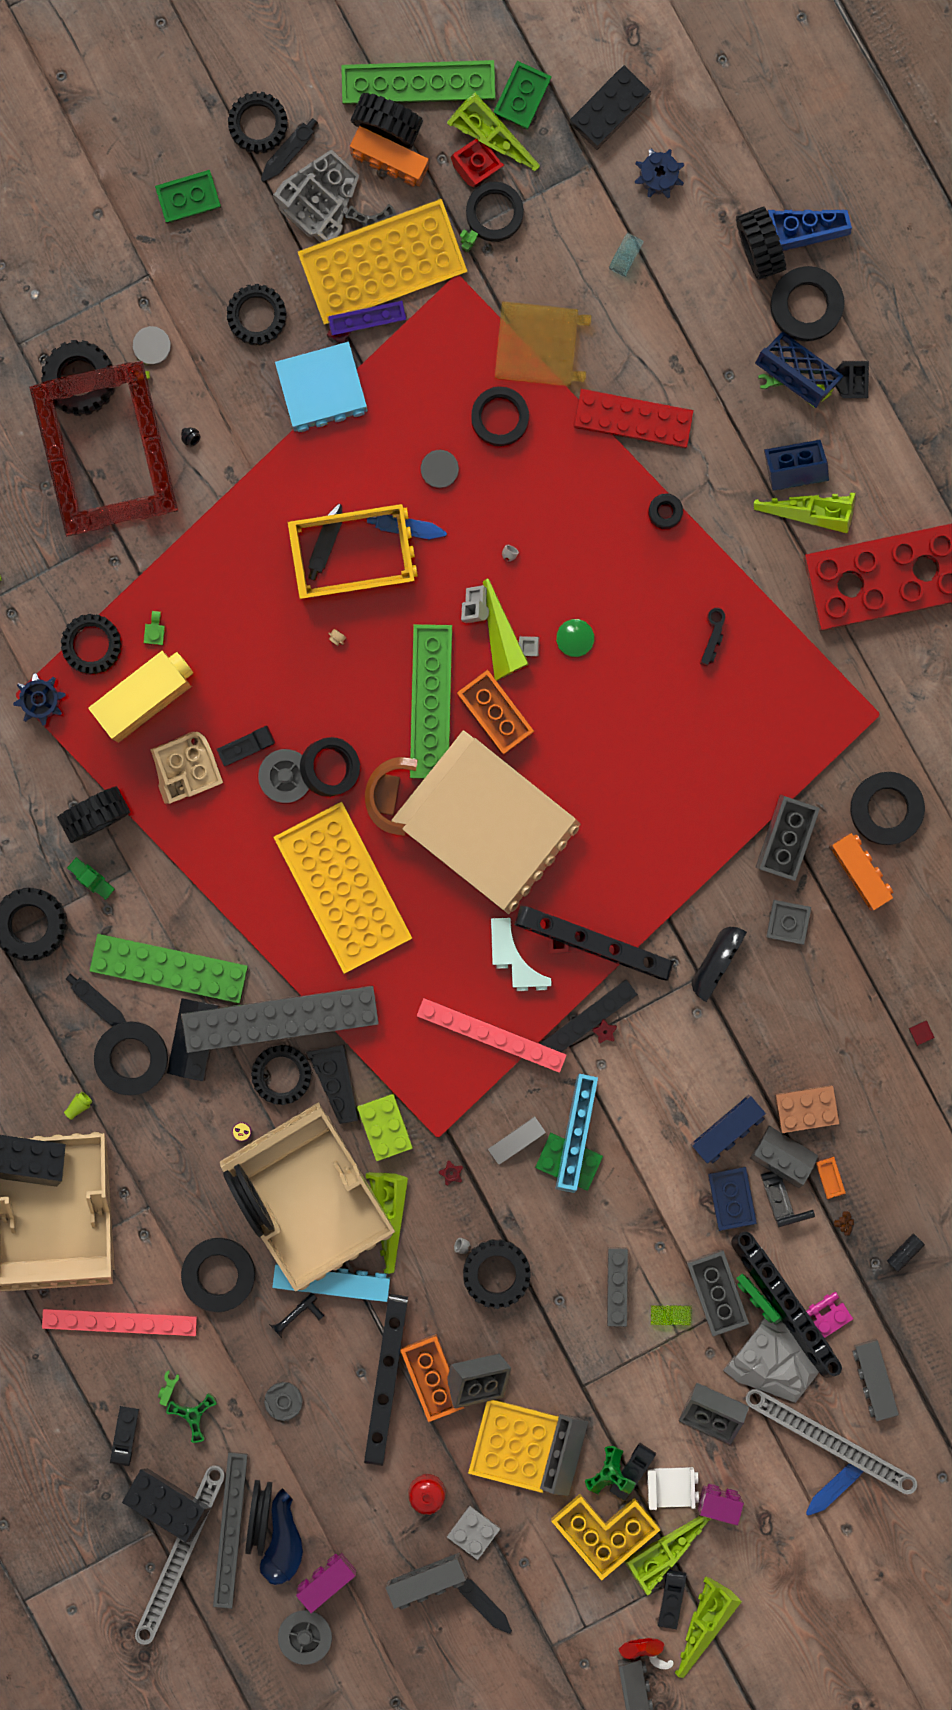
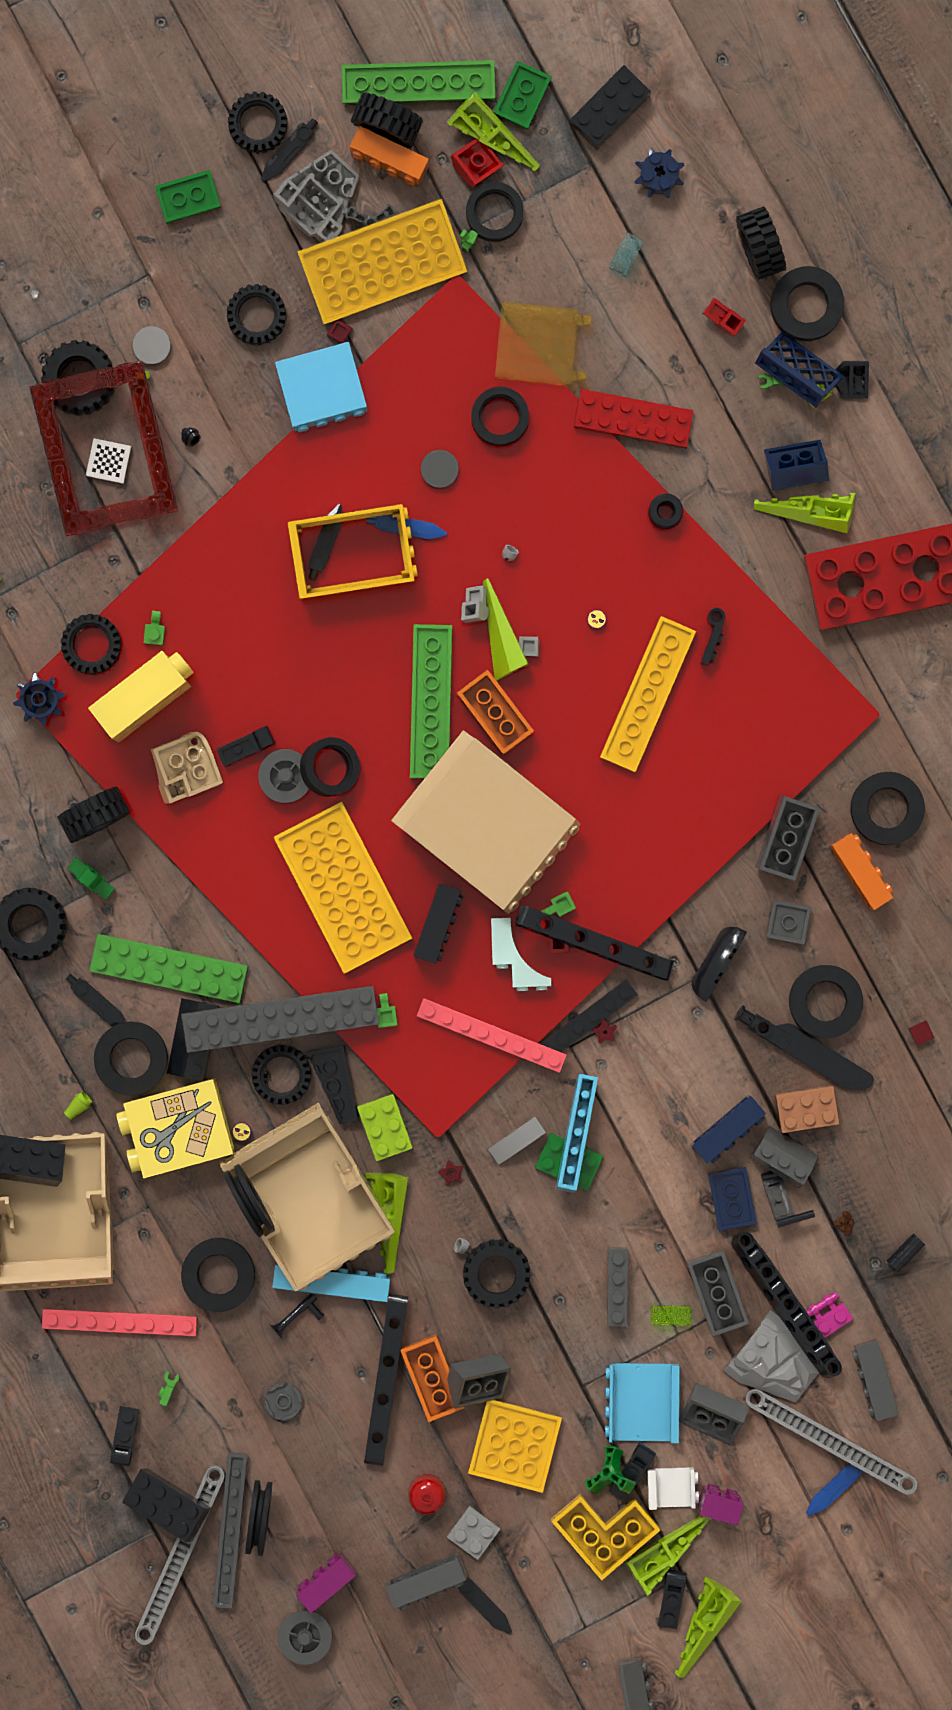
(108, 461): none -> white tile
(176, 1128): none -> light yellow brick
(193, 1415): green piece -> none
(285, 1548): dark blue animal -> none
(336, 637): tan plate -> none
(366, 317): dark purple plate -> none
(382, 793): dark orange piece -> none
(386, 1013): none -> bright green plate
(437, 923): none -> black brick
(561, 905): none -> bright green plate
(564, 1455): dark grey brick -> none
(575, 638): green dish -> none
(596, 619): none -> light yellow tile
(642, 1402): none -> medium azure panel
(643, 1647): red hat -> none
(648, 694): none -> yellow plate
(723, 317): none -> red brick
(758, 1299): green plate -> none
(809, 226): blue wedge -> none
(809, 1051): none -> black piece
(830, 1177): orange tile -> none
(853, 998): none -> black tyre

